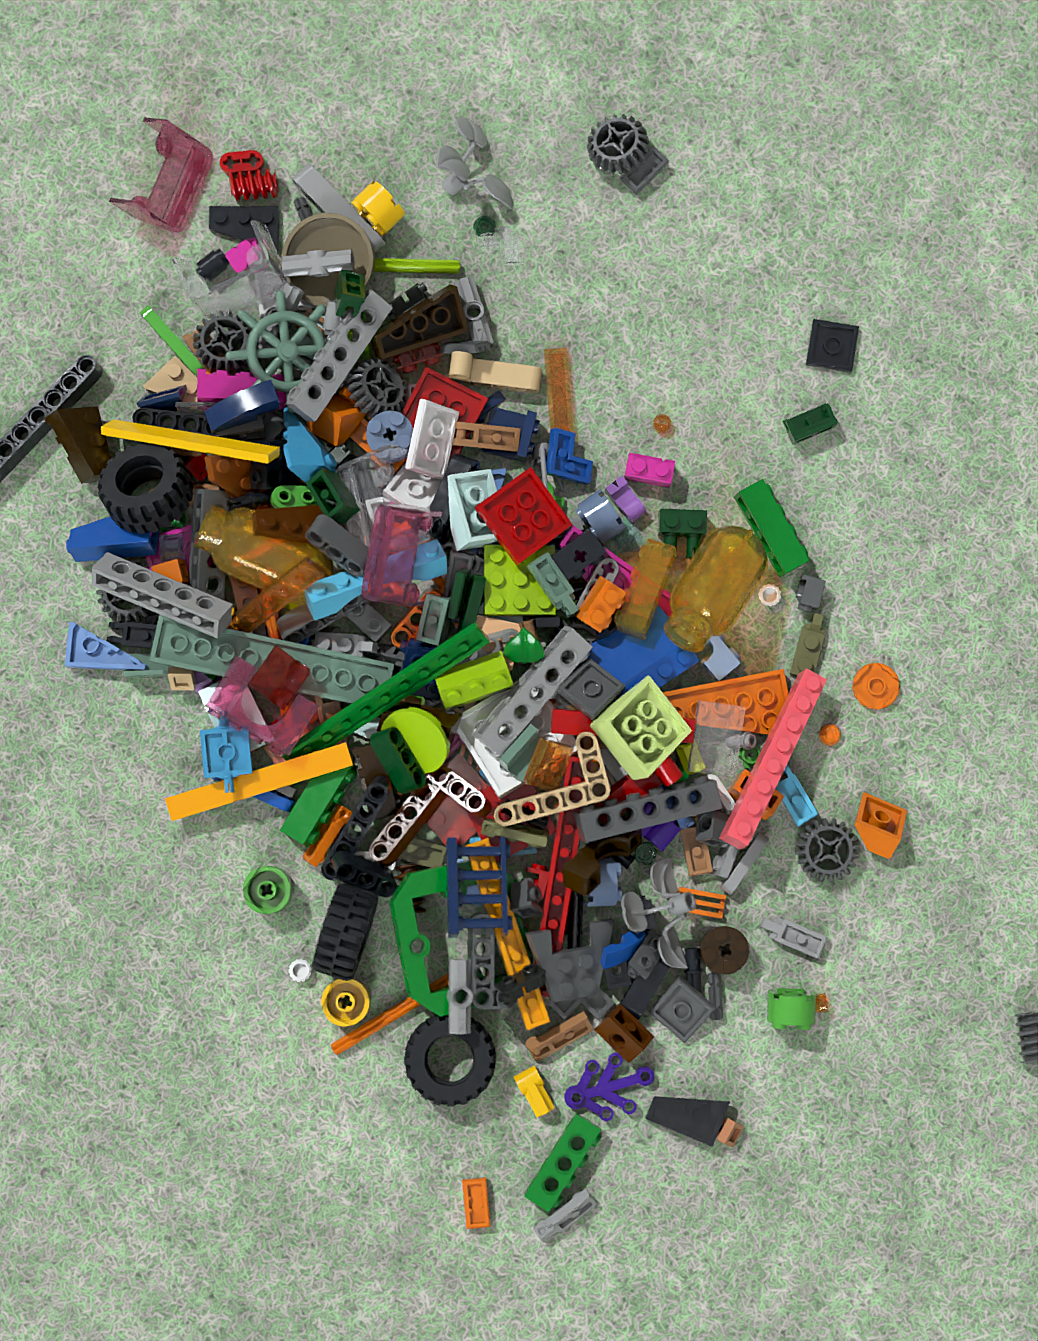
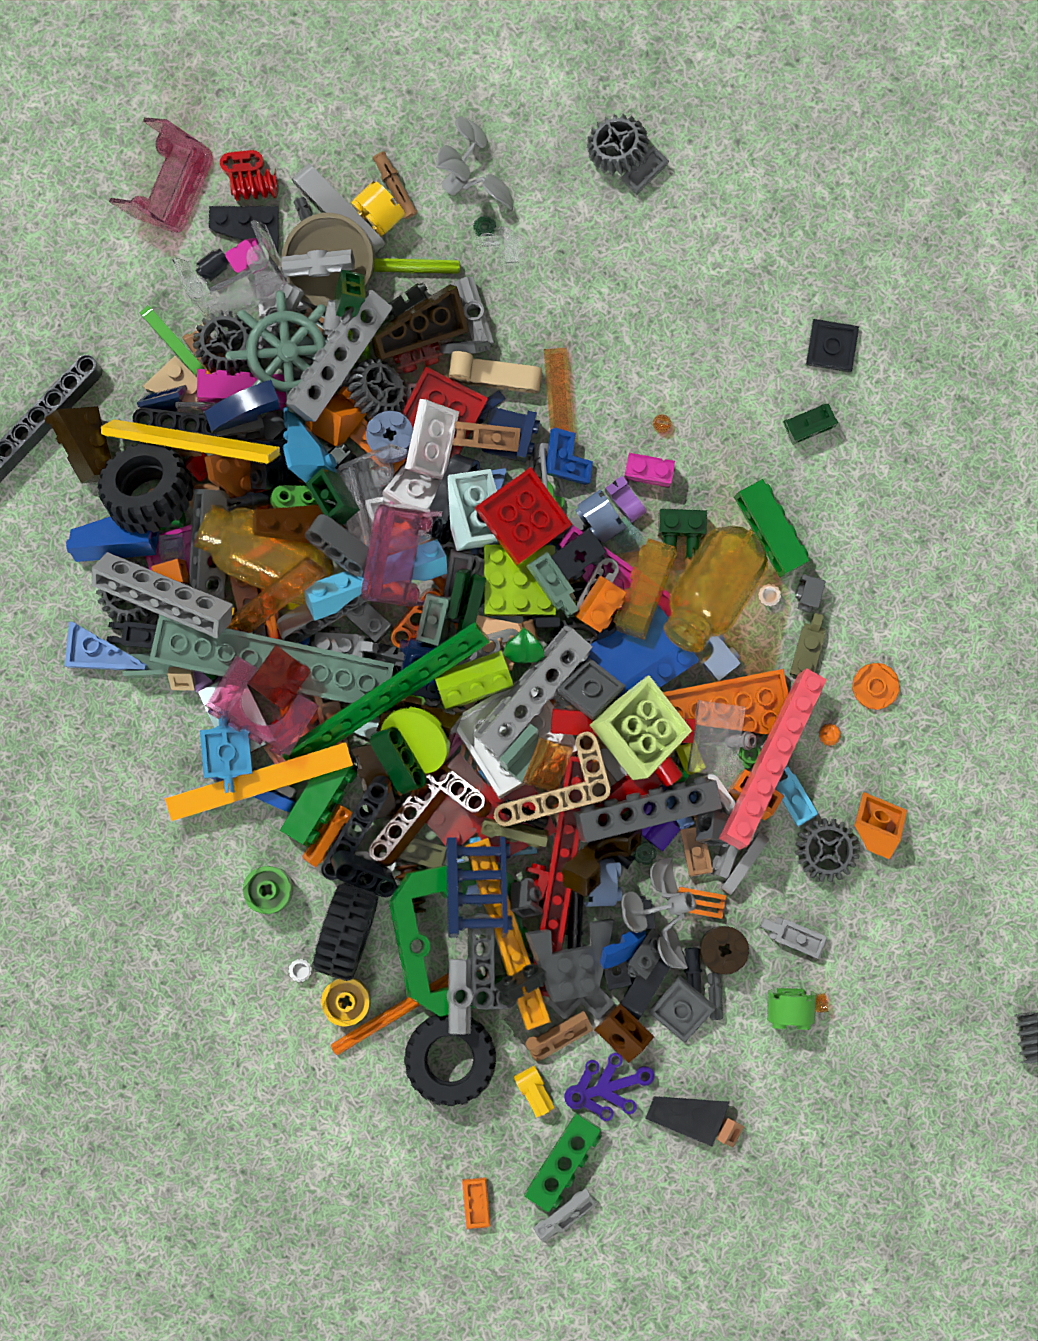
(394, 184): none -> medium nougat pin

